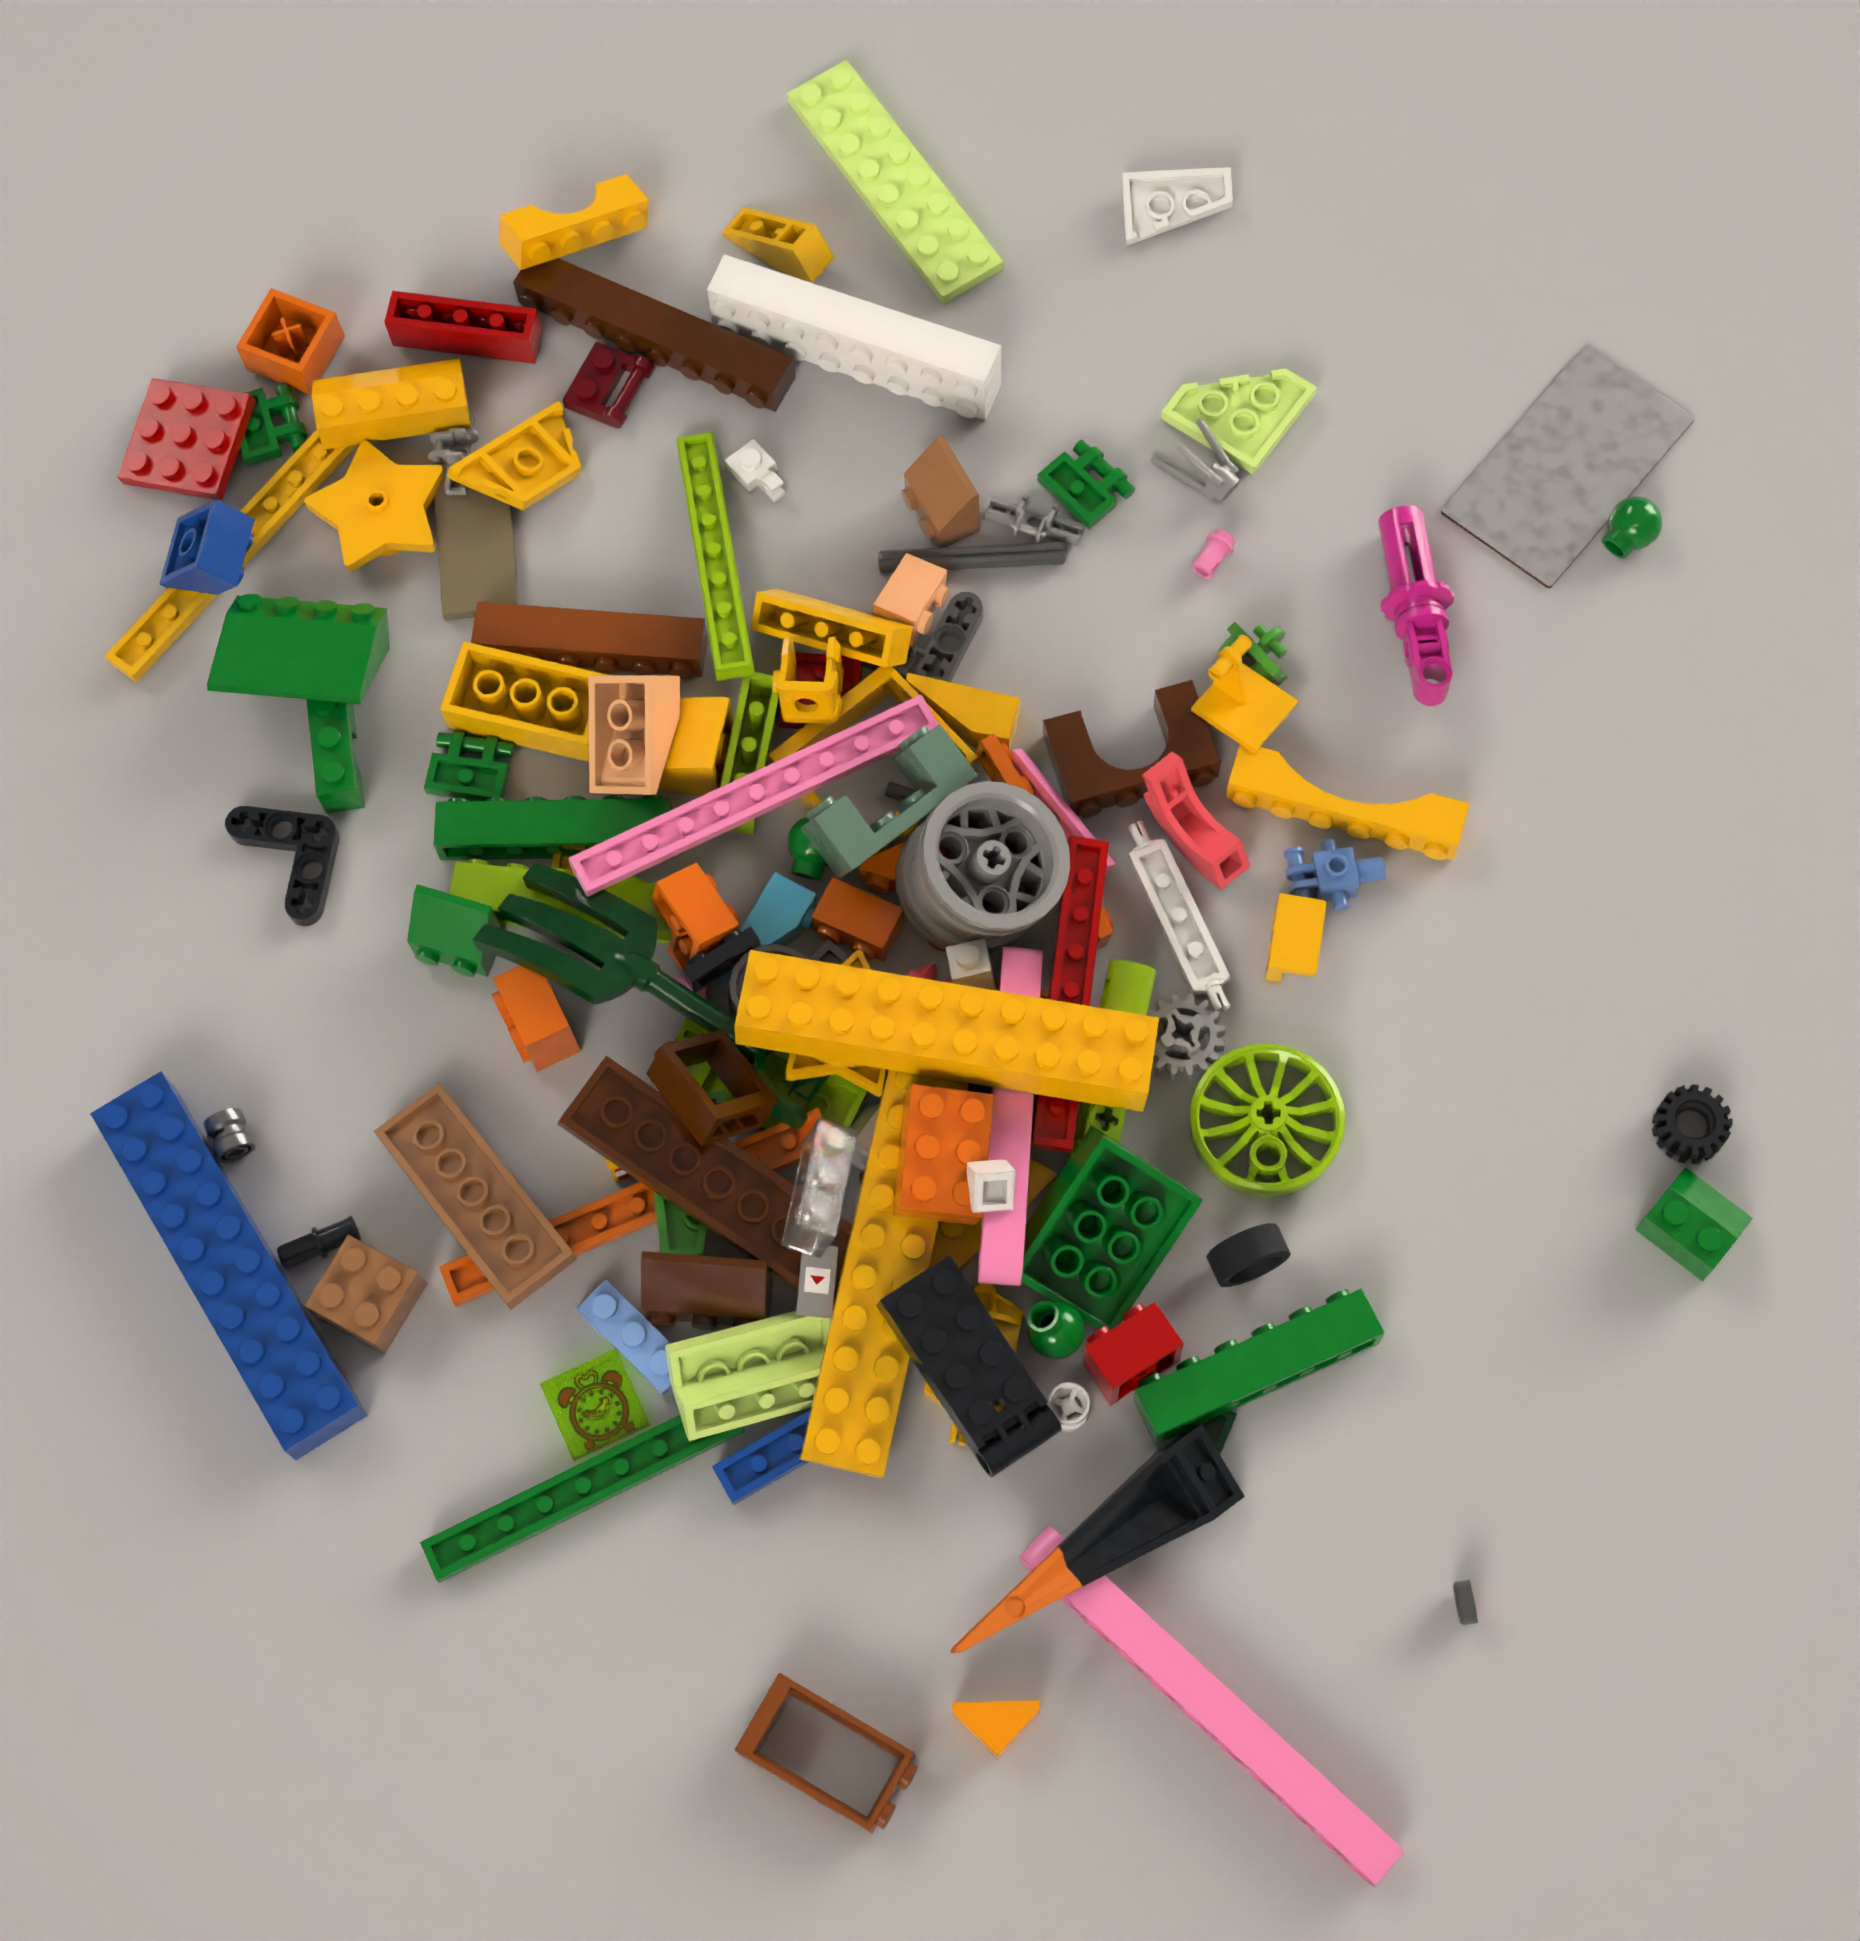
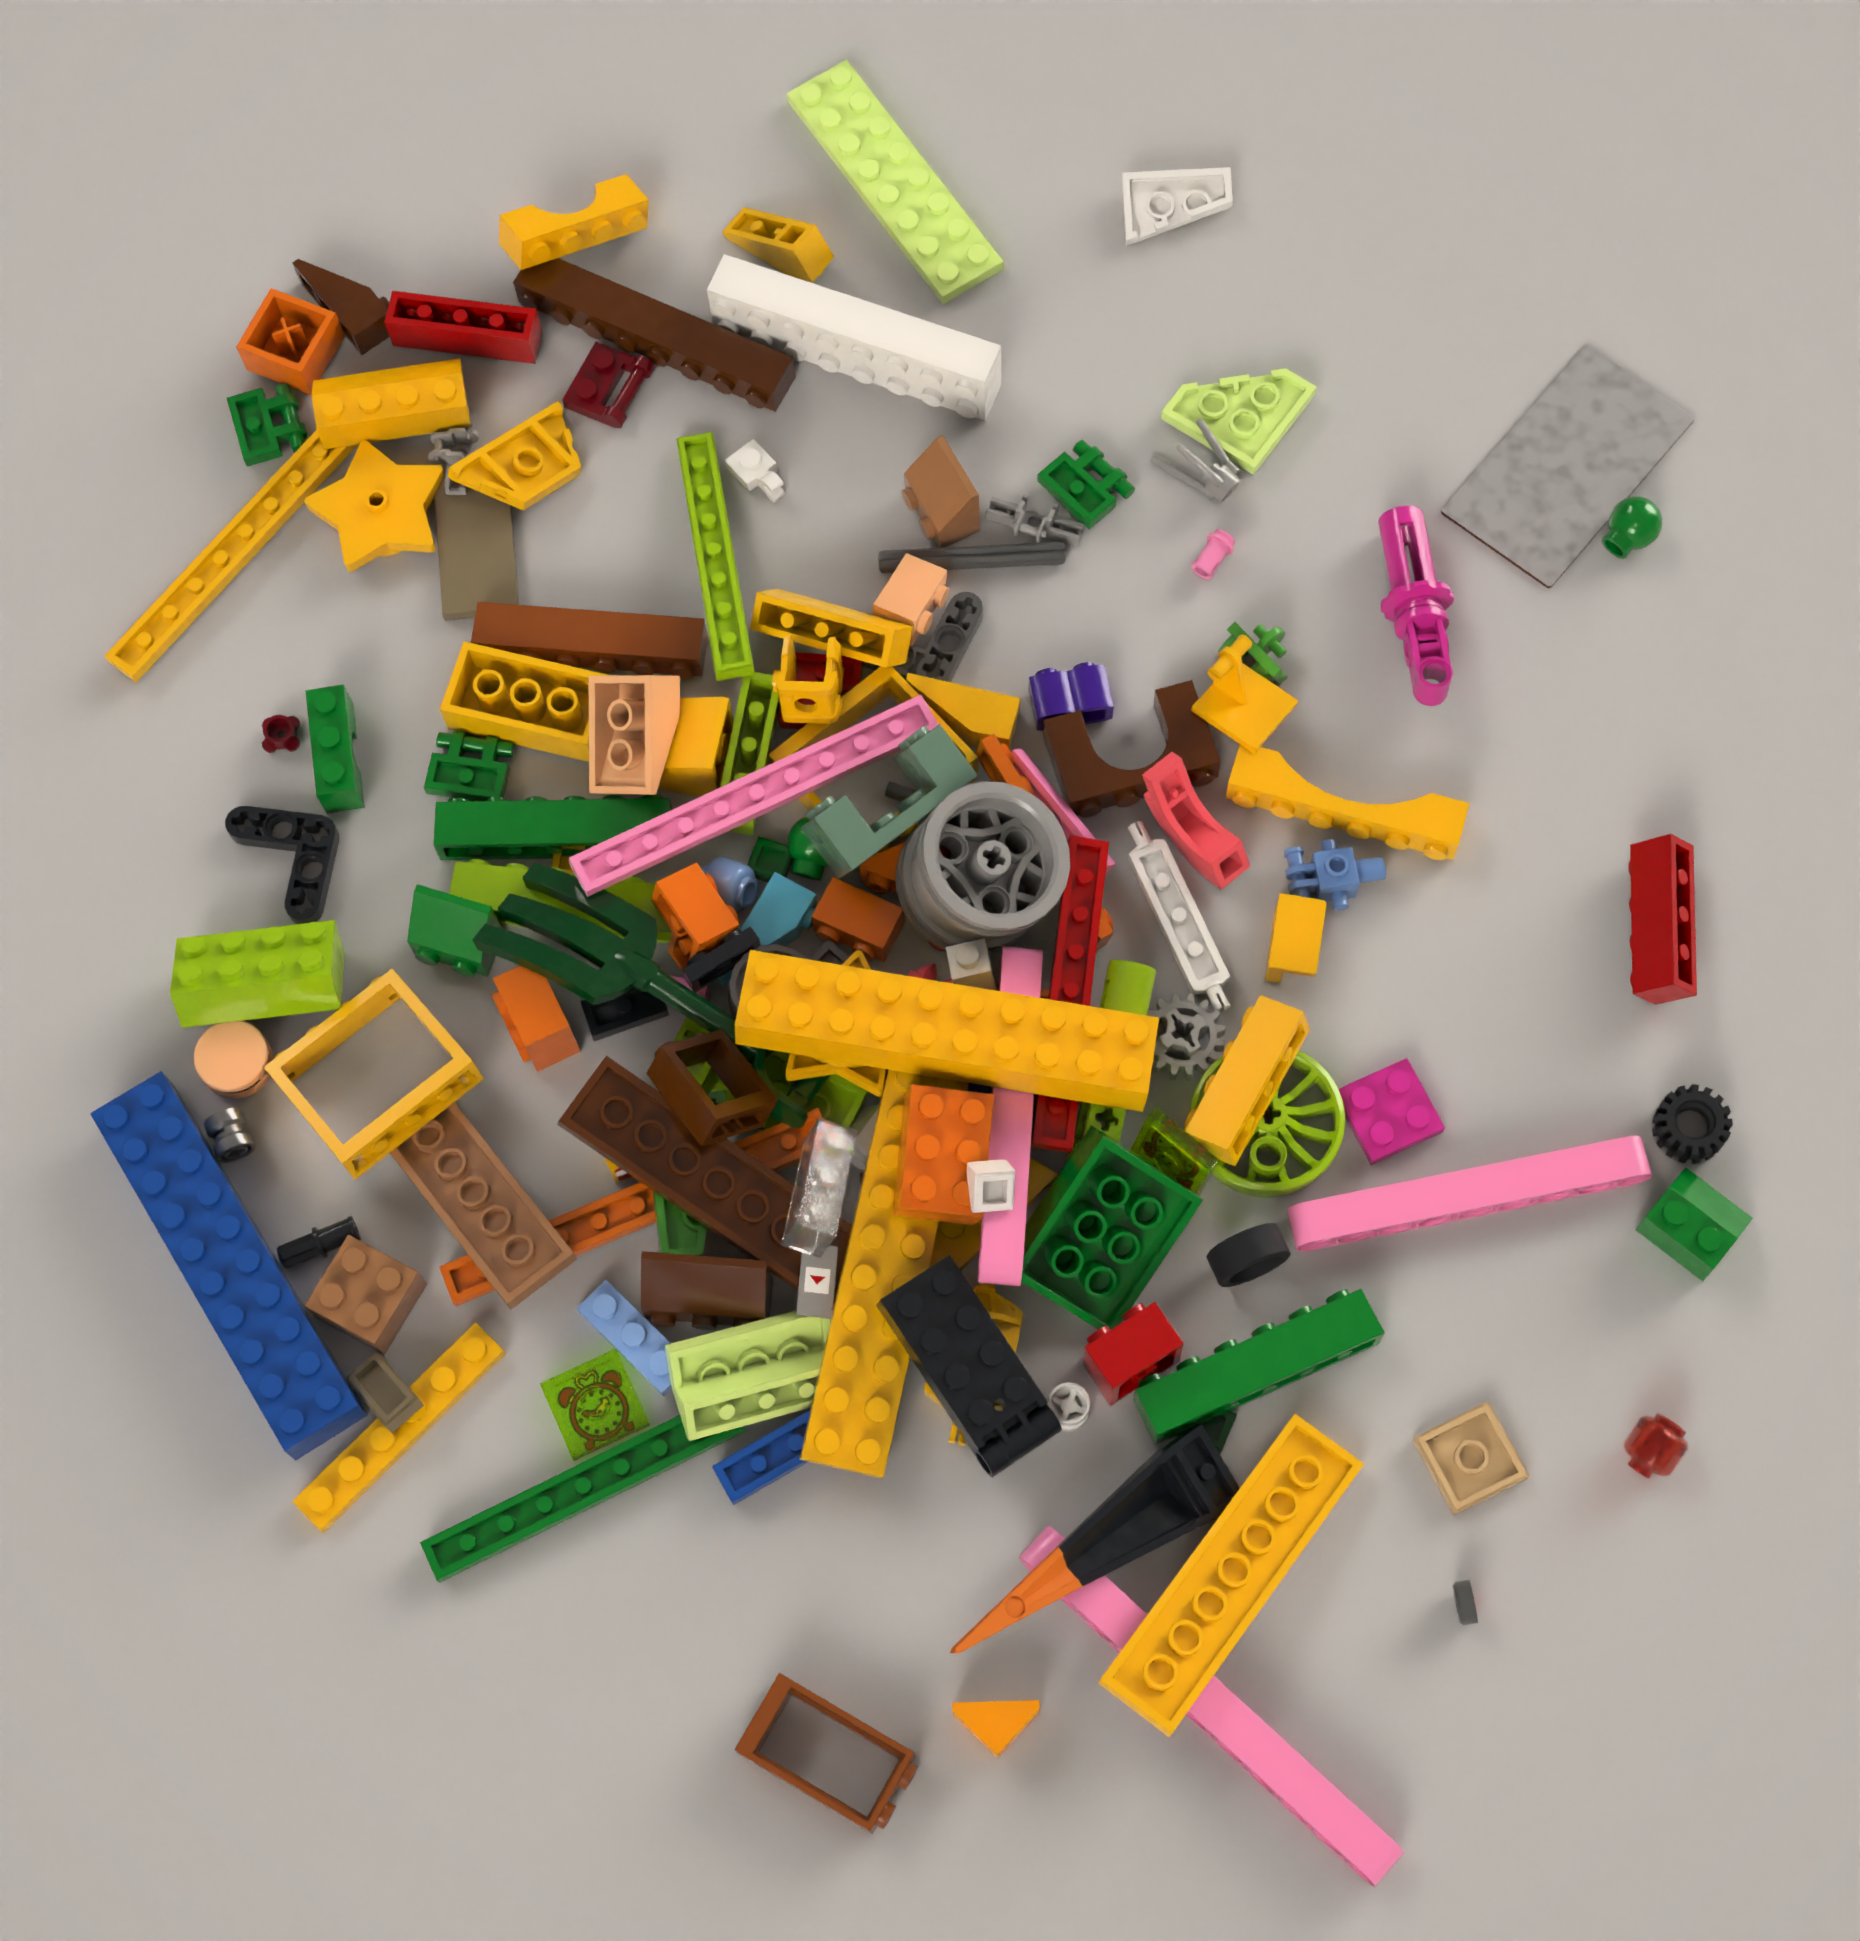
(186, 439): plate -> none
(208, 549): blue slope -> none
(233, 1059): none -> light nougat head
(257, 973): none -> lime brick
(277, 724): none -> dark red plate
(299, 649): green slope -> none
(355, 304): none -> reddish brown slope
(380, 1449): none -> yellow plate
(384, 1391): none -> dark tan tile
(407, 1114): none -> yellow window
(623, 1013): none -> black plate
(734, 881): none -> light blue head
(769, 858): none -> green tile
(1055, 1329): green piece -> none
(1069, 691): none -> dark purple brick
(1174, 1152): none -> clear neon green tile
(1230, 1575): none -> yellow plate
(1247, 1078): none -> yellow brick
(1390, 1111): none -> dark pink plate
(1468, 1193): none -> bright pink beam
(1470, 1458): none -> tan tile
(1655, 1445): none -> clear red head
(1663, 919): none -> red brick

